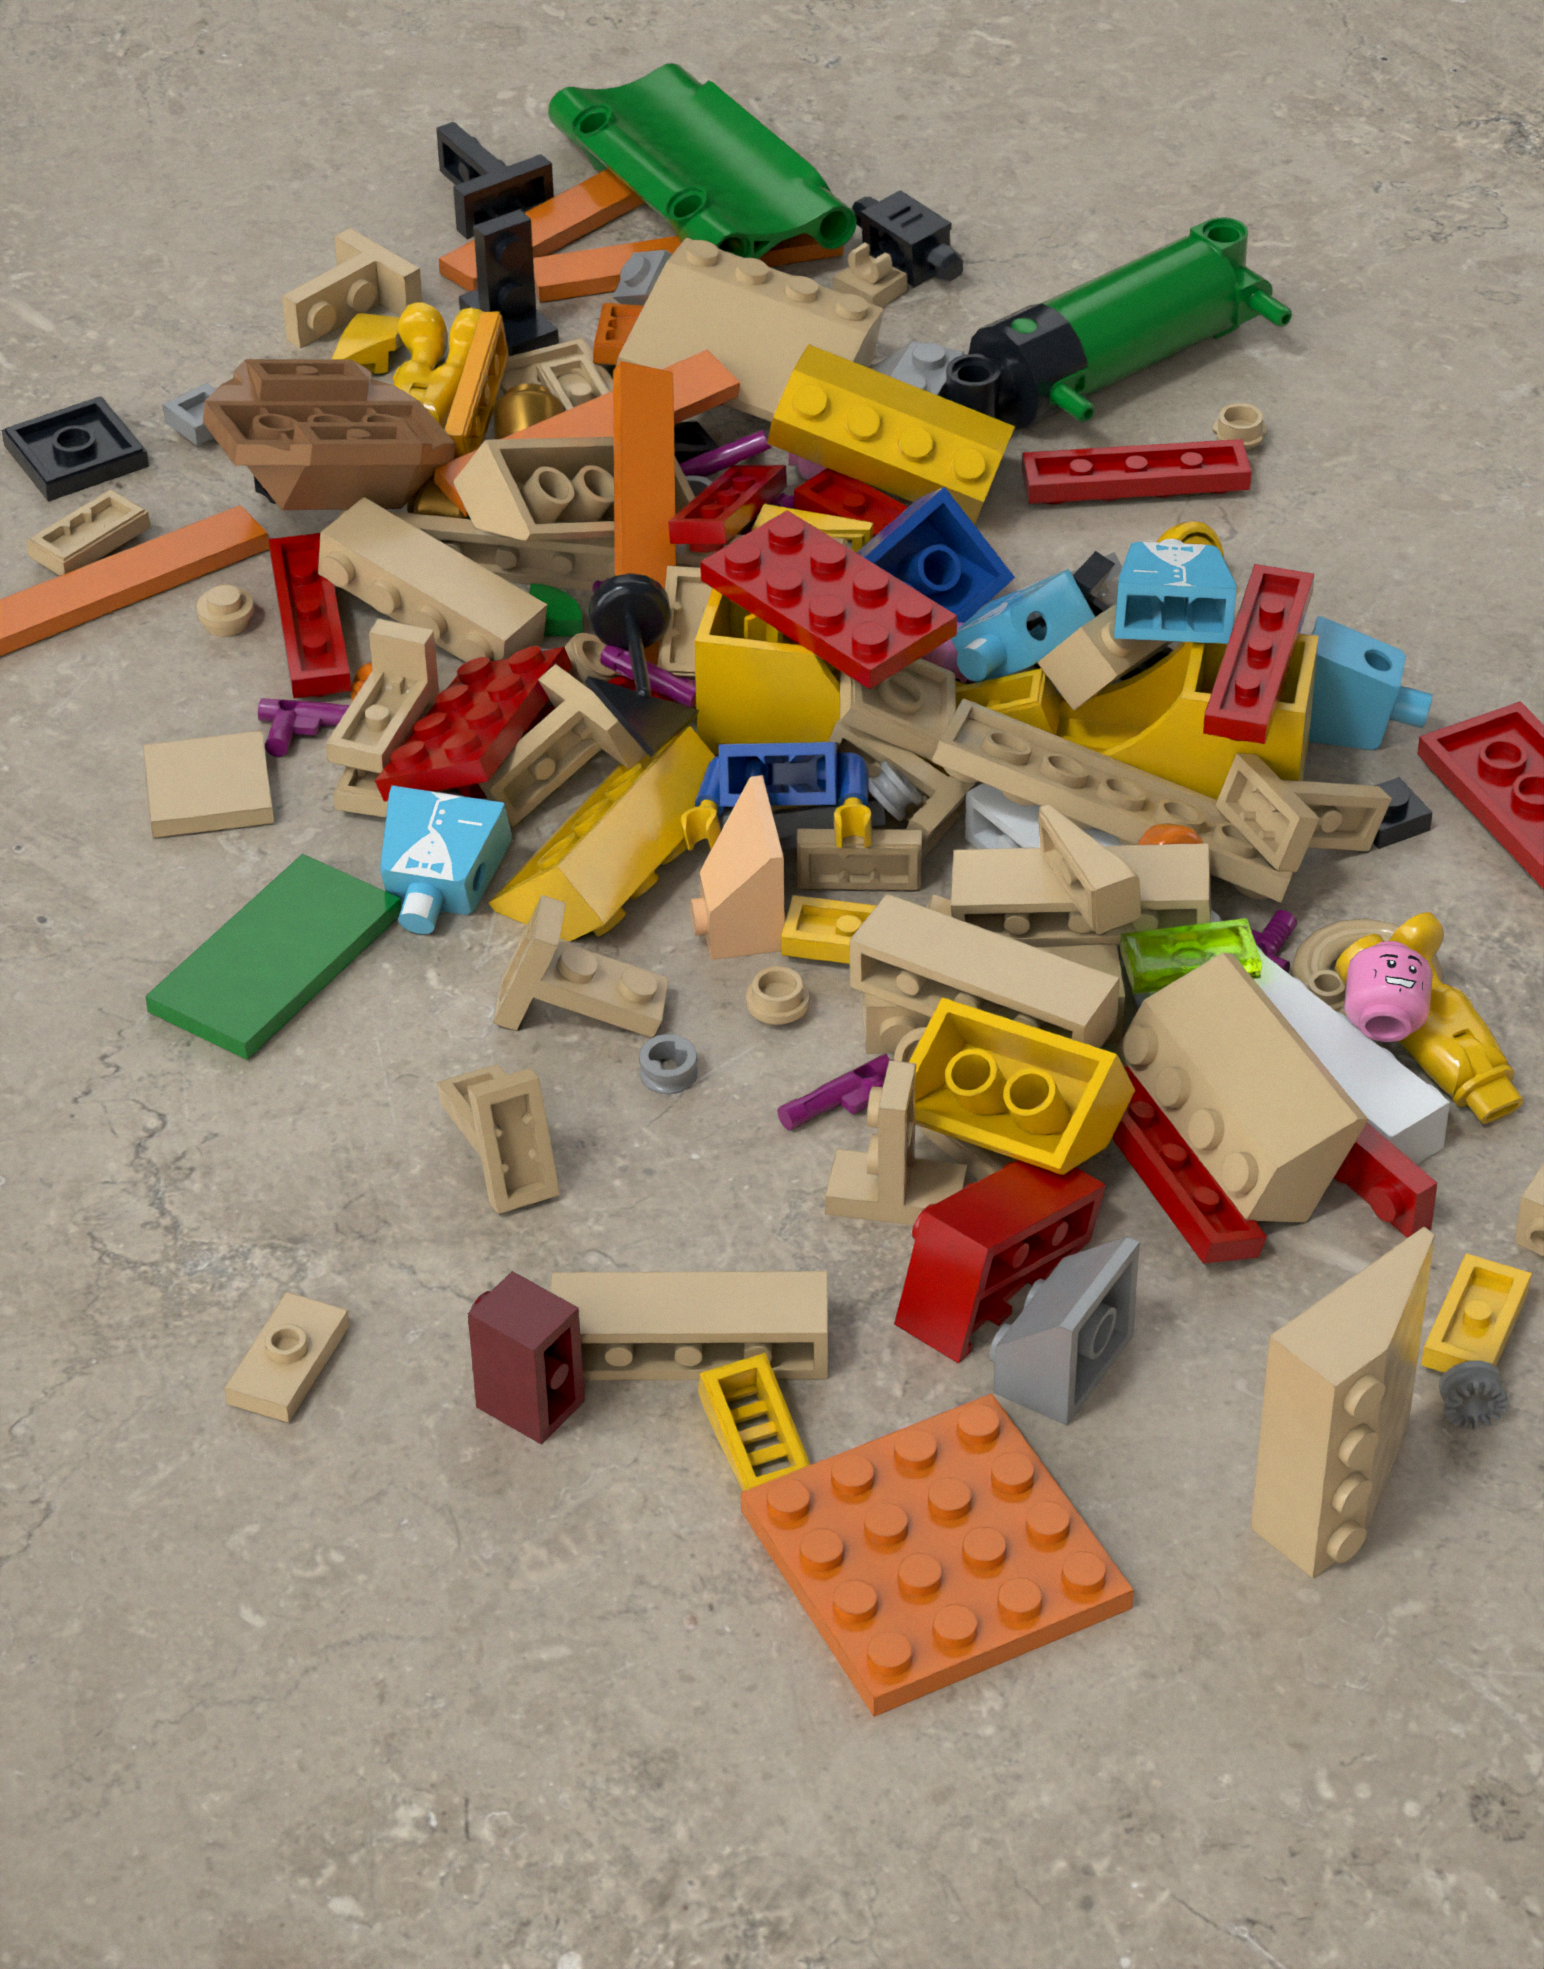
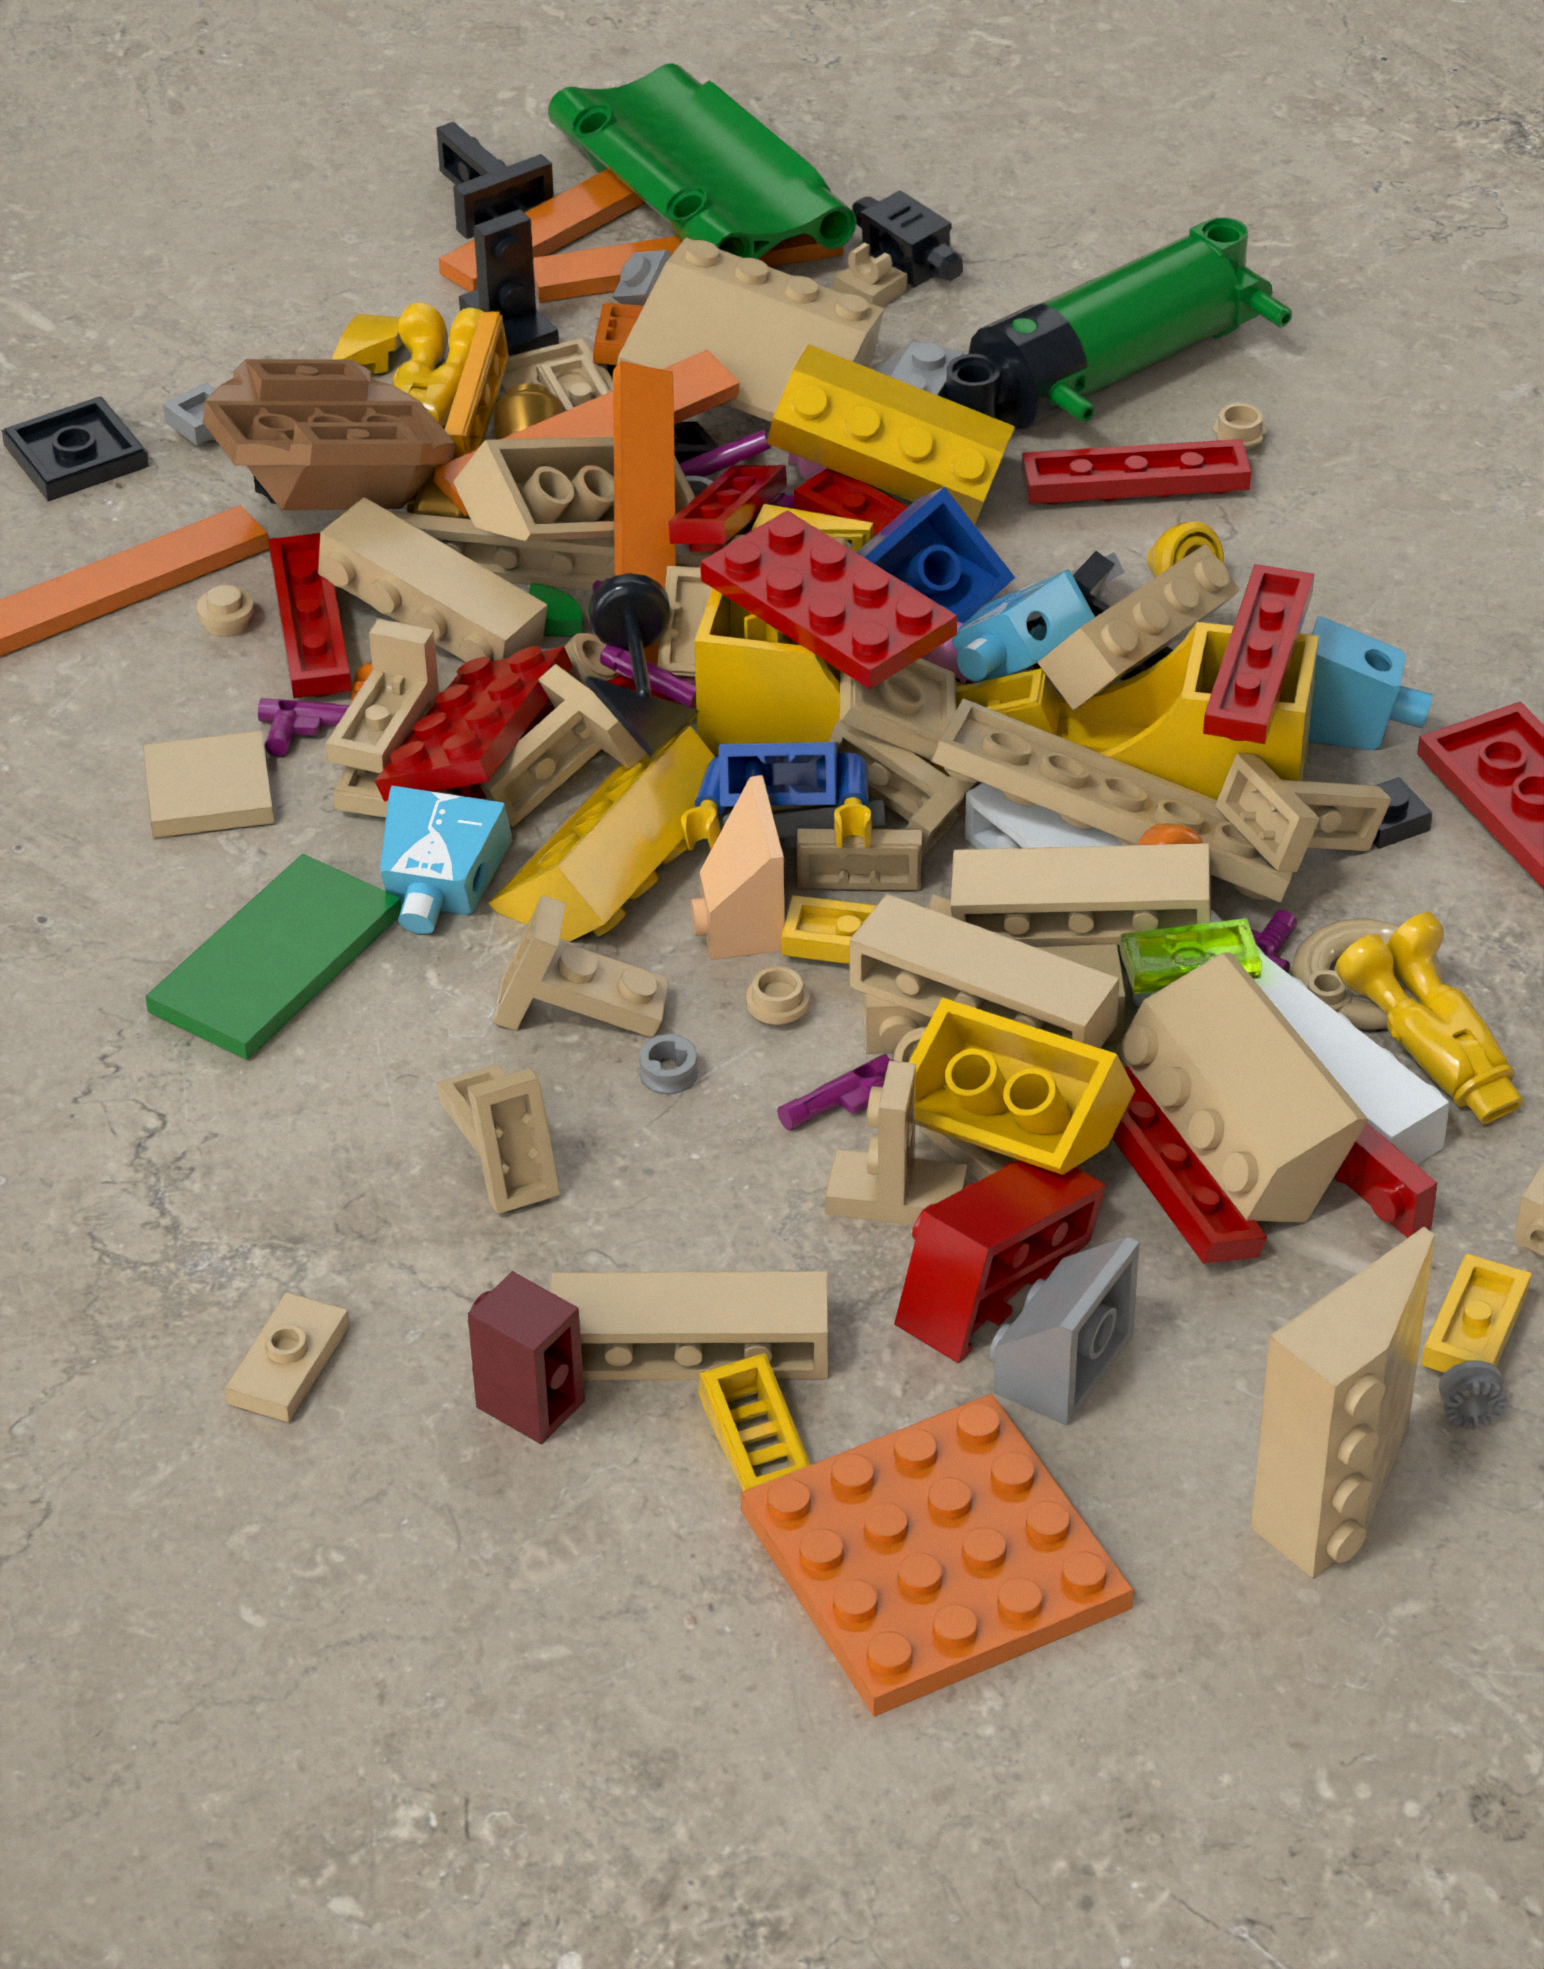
(88, 533): tan plate -> none
(361, 281): tan bracket -> none
(893, 790): light grey bush -> none
(1092, 875): tan slope -> none
(1175, 594): medium azure torso -> none
(1388, 991): bright pink head -> none

